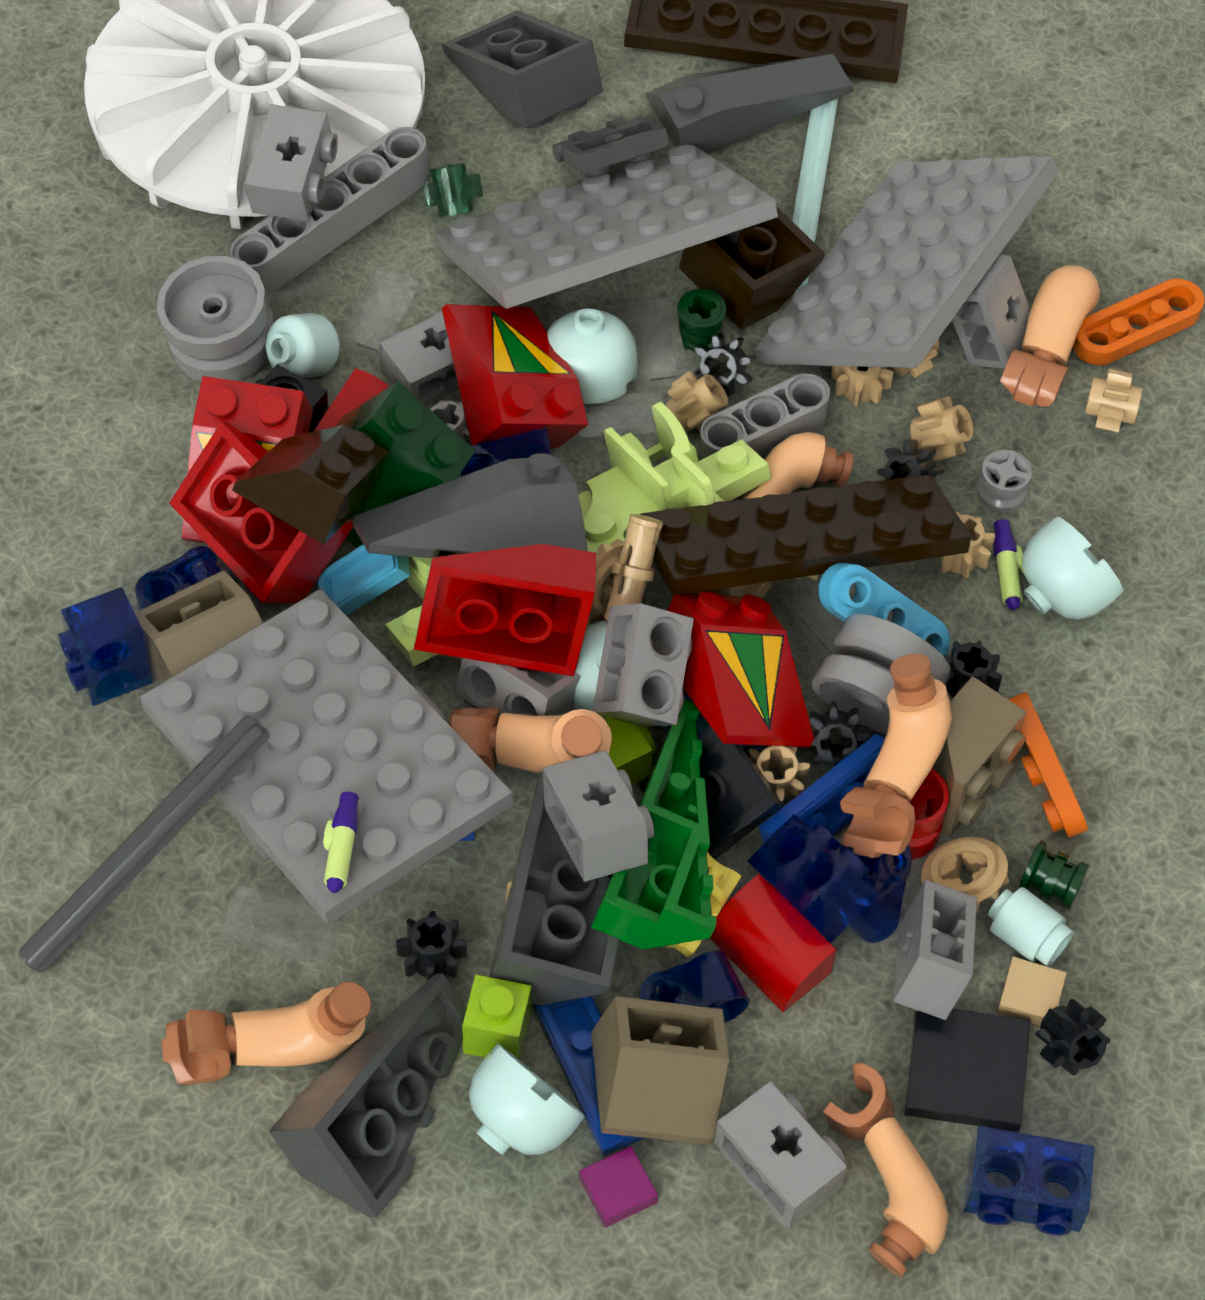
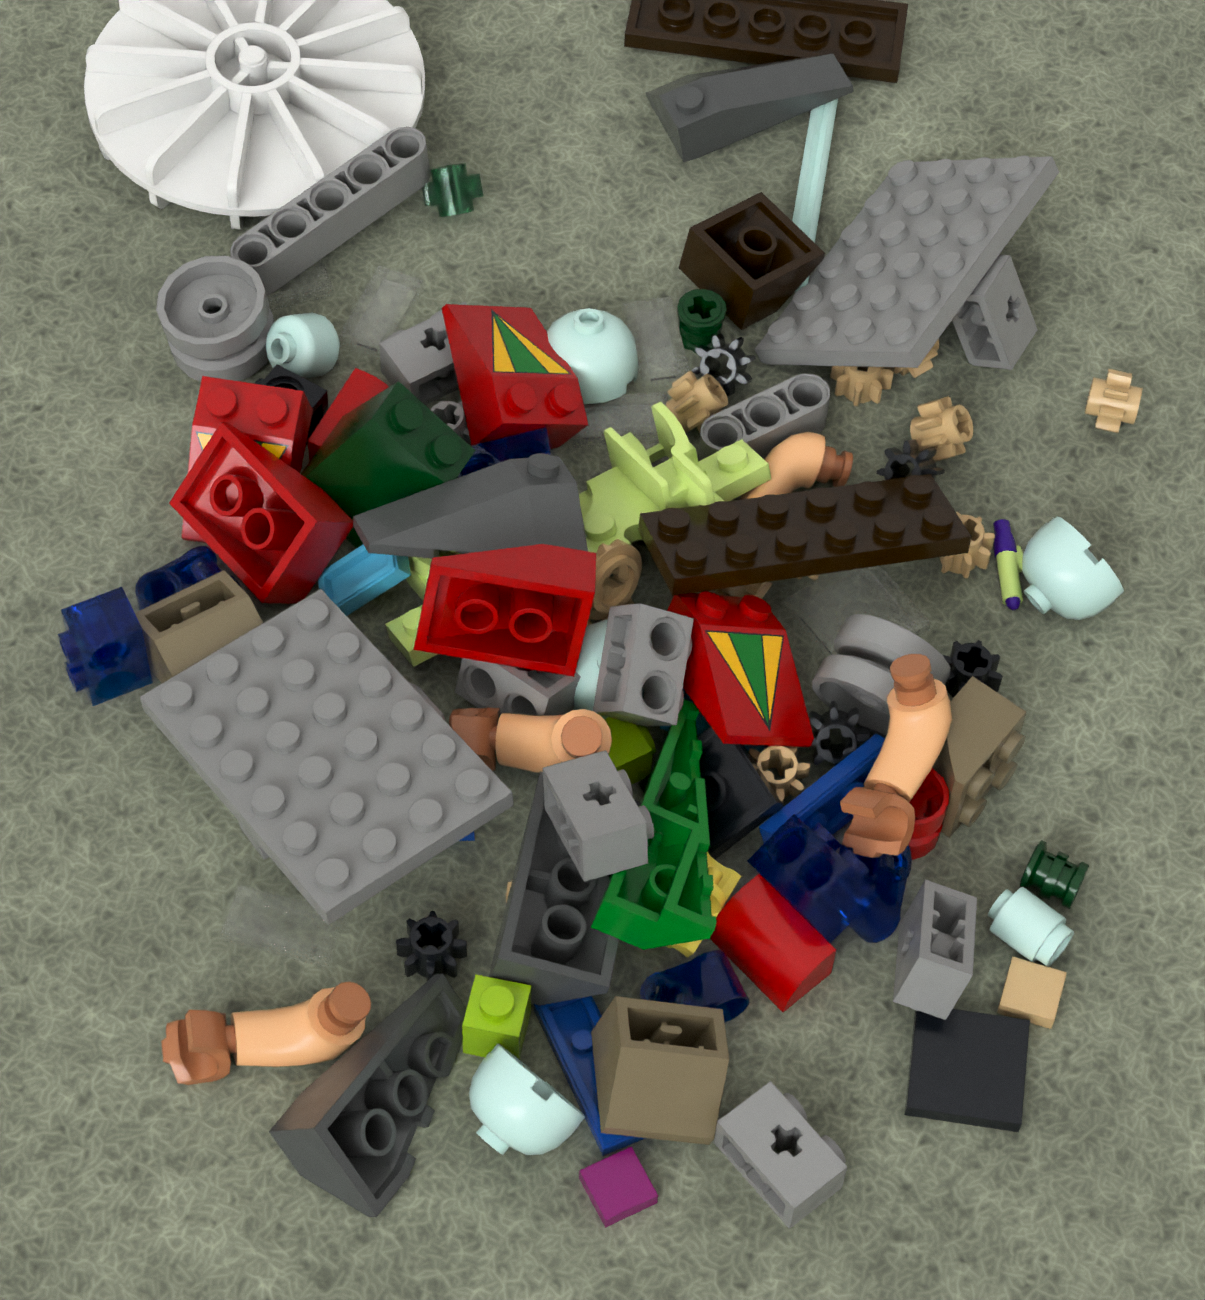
(144, 843): dark grey axle -> none
(290, 162): light grey brick -> none
(315, 479): dark brown slope -> none
(339, 841): piece -> none
(527, 67): dark grey slope -> none
(603, 225): light grey plate -> none
(619, 141): dark grey plate -> none
(635, 562): tan pin -> none
(877, 599): medium azure plate -> none
(916, 1202): piece -> none
(980, 856): tan gear -> none
(997, 471): light grey wheel -> none
(1029, 1164): clear blue brick -> none
(1044, 768): orange plate -> none
(1050, 333): light nougat piece -> none
(1073, 1037): black gear -> none
(1147, 309): orange plate -> none

